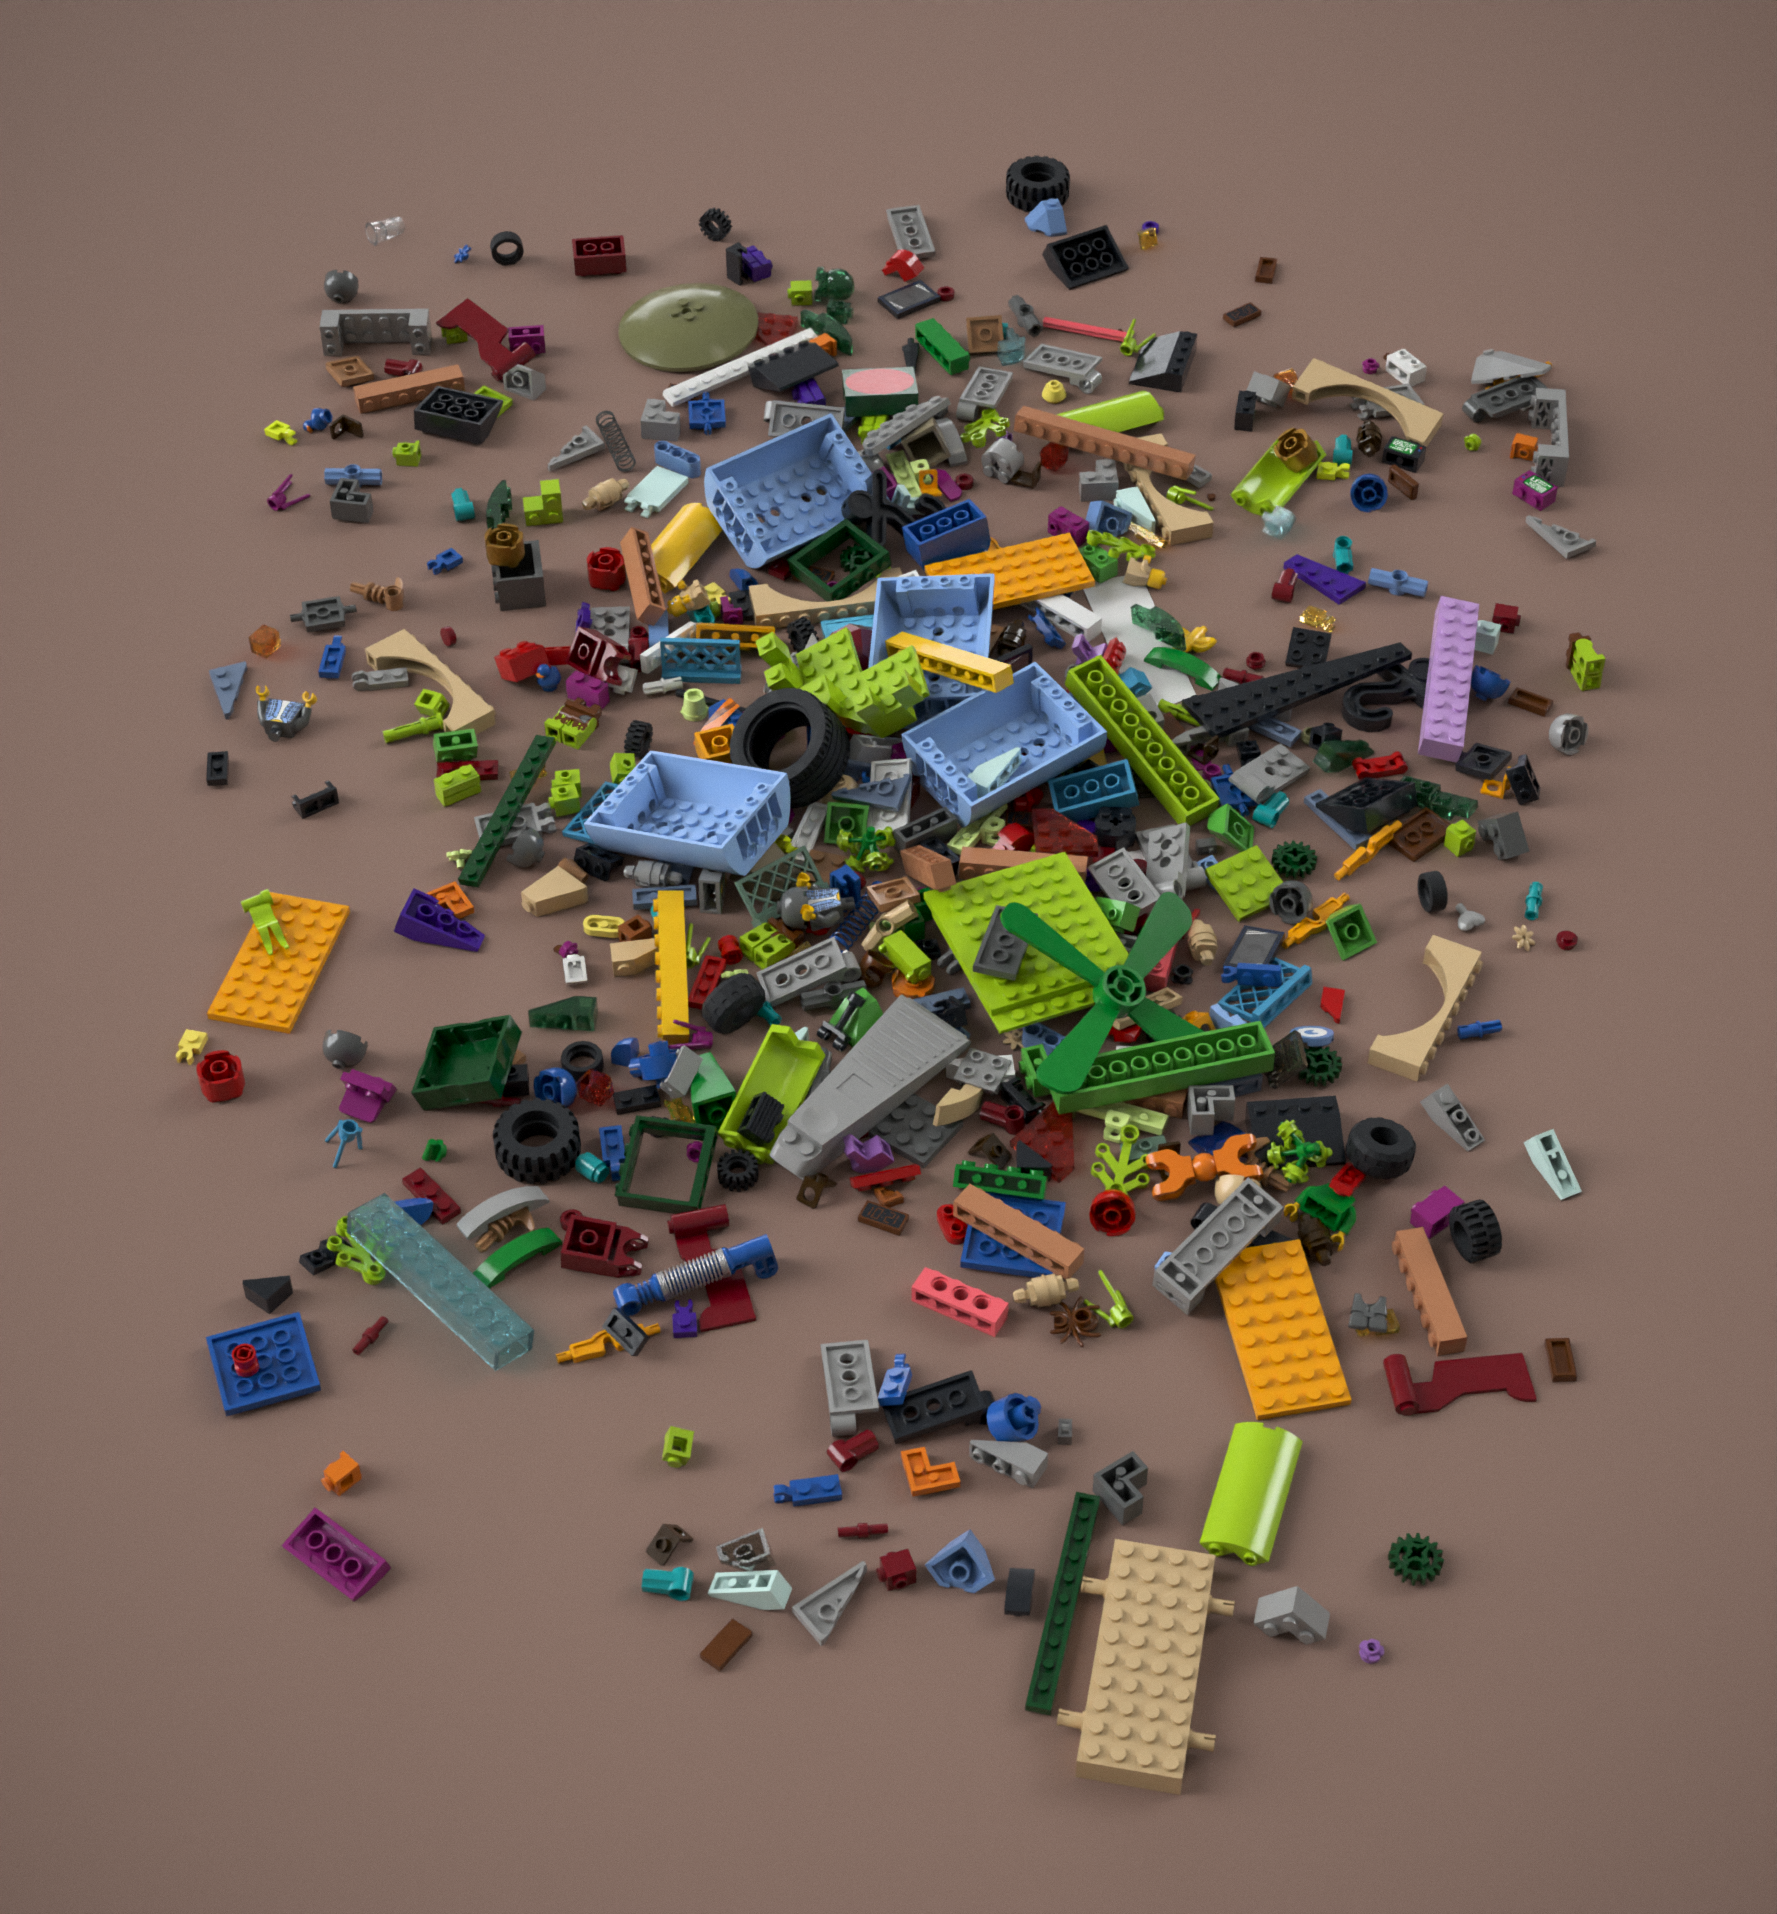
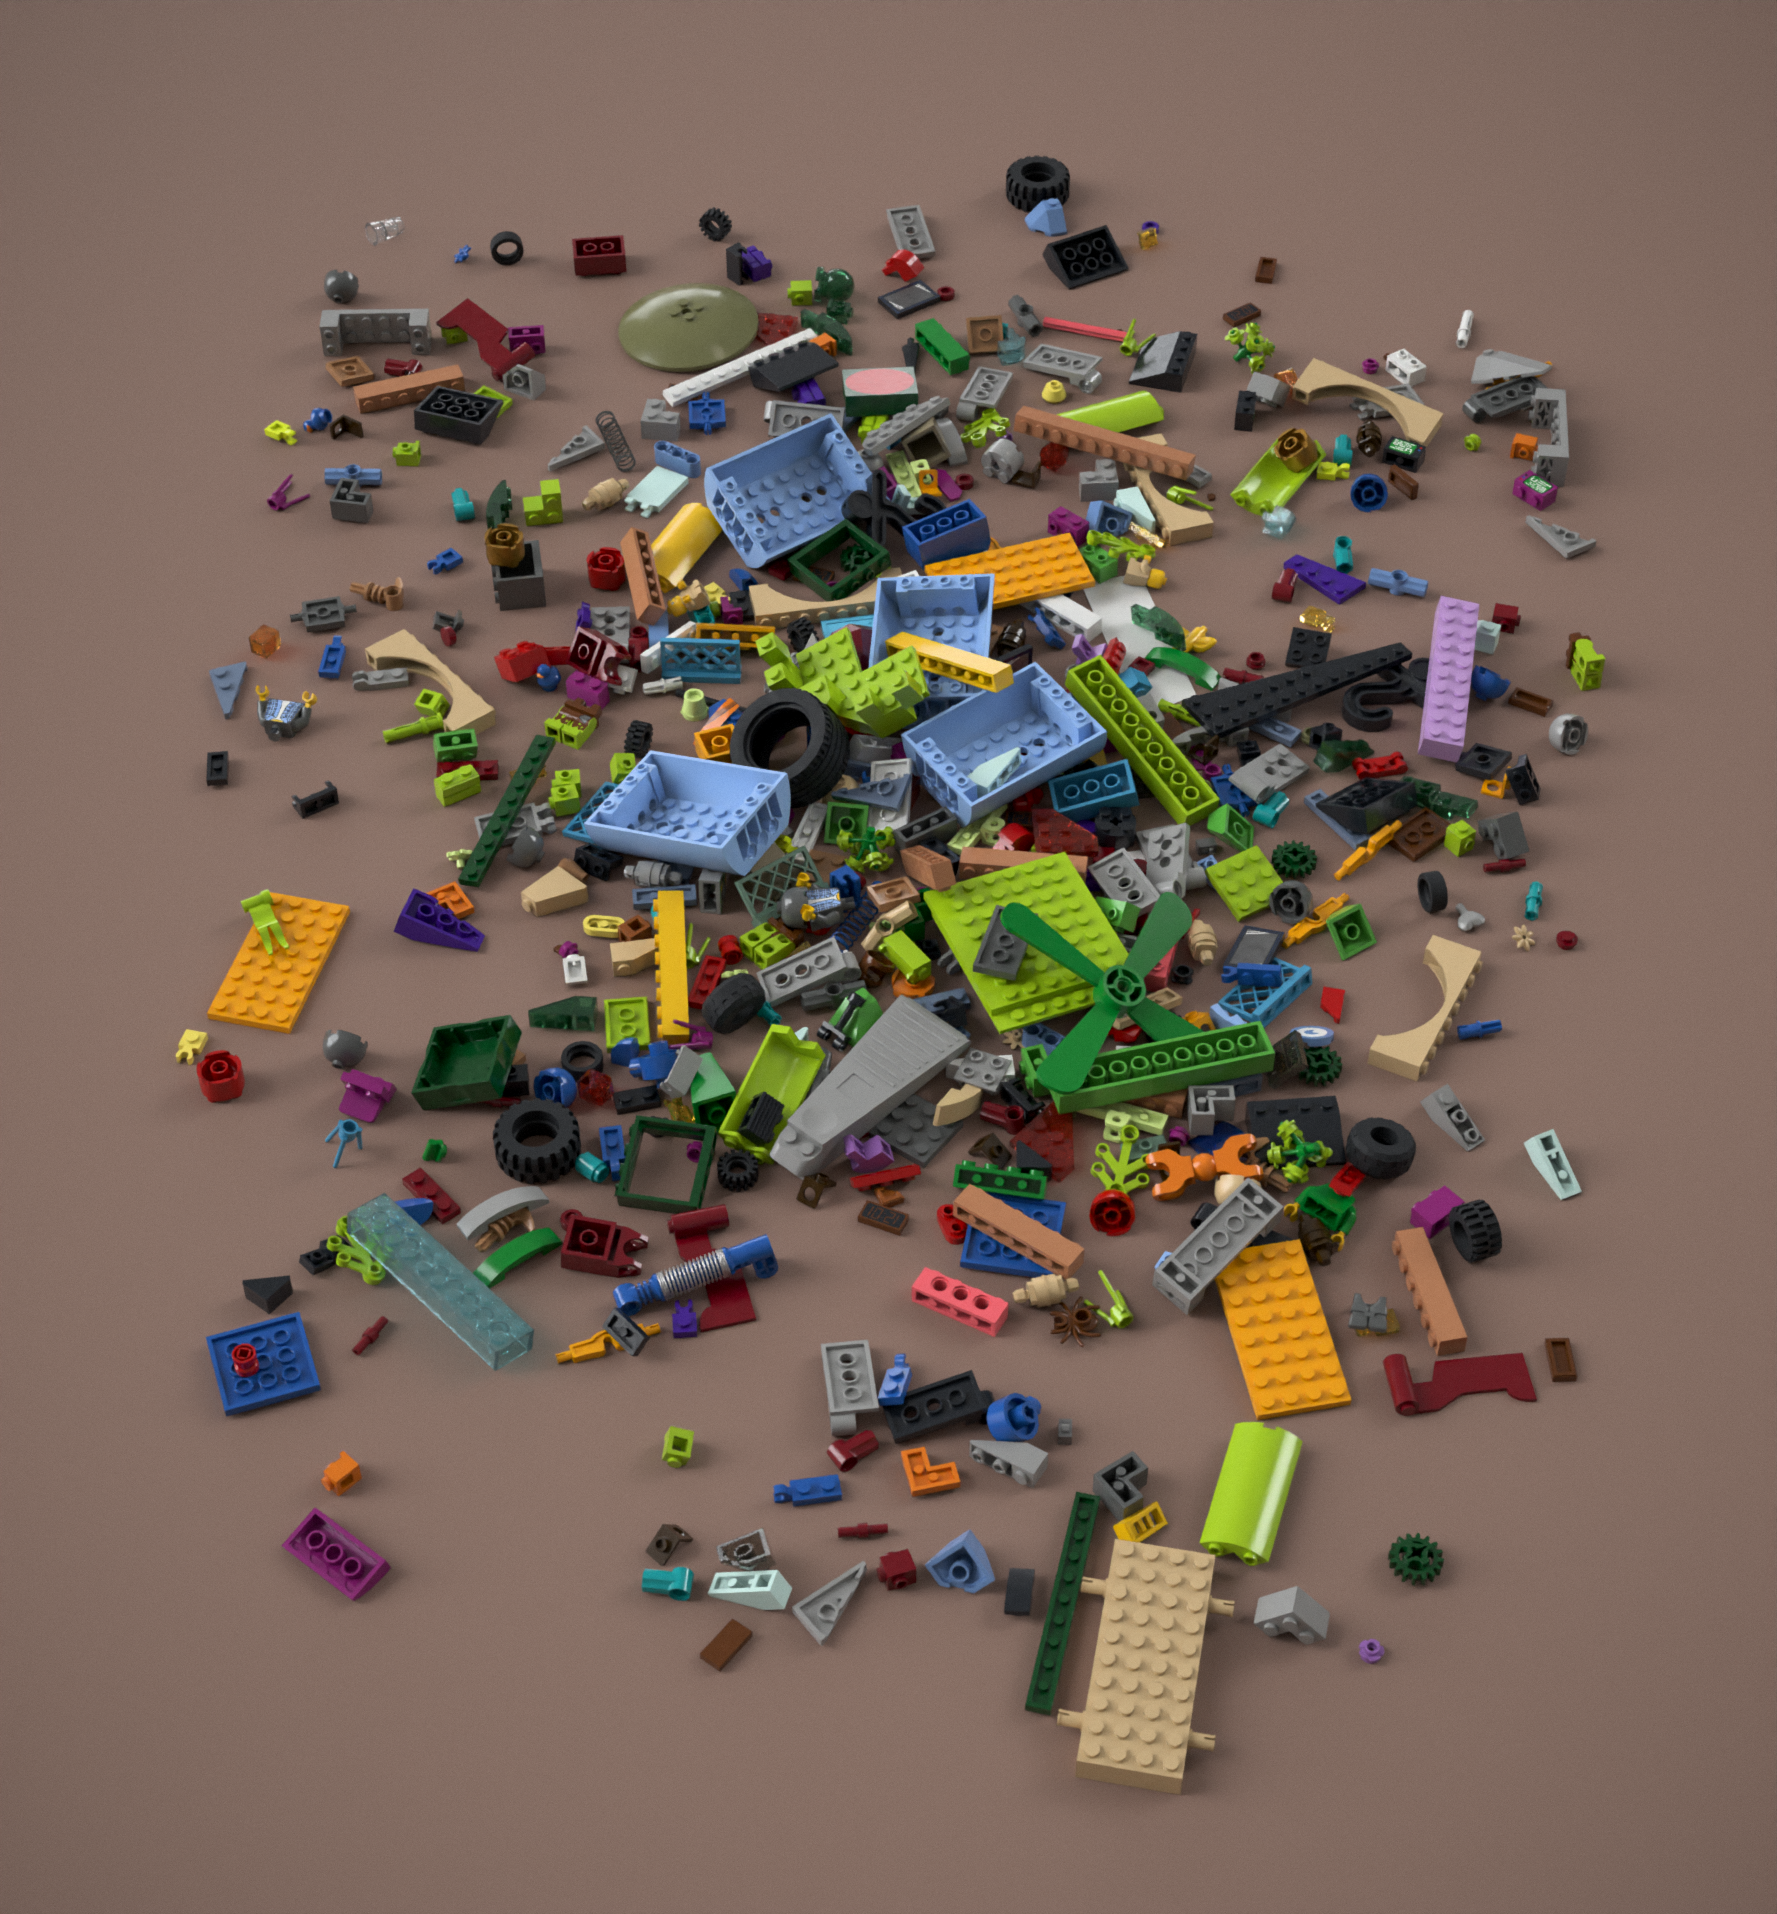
(442, 620): none -> dark grey bracket
(627, 1019): none -> lime tile
(1126, 1530): none -> yellow slope
(1143, 665): none -> dark red tile
(1179, 1134): none -> magenta plate
(1252, 345): none -> lime plant
(1464, 331): none -> white pin
(1504, 865): none -> dark red bar

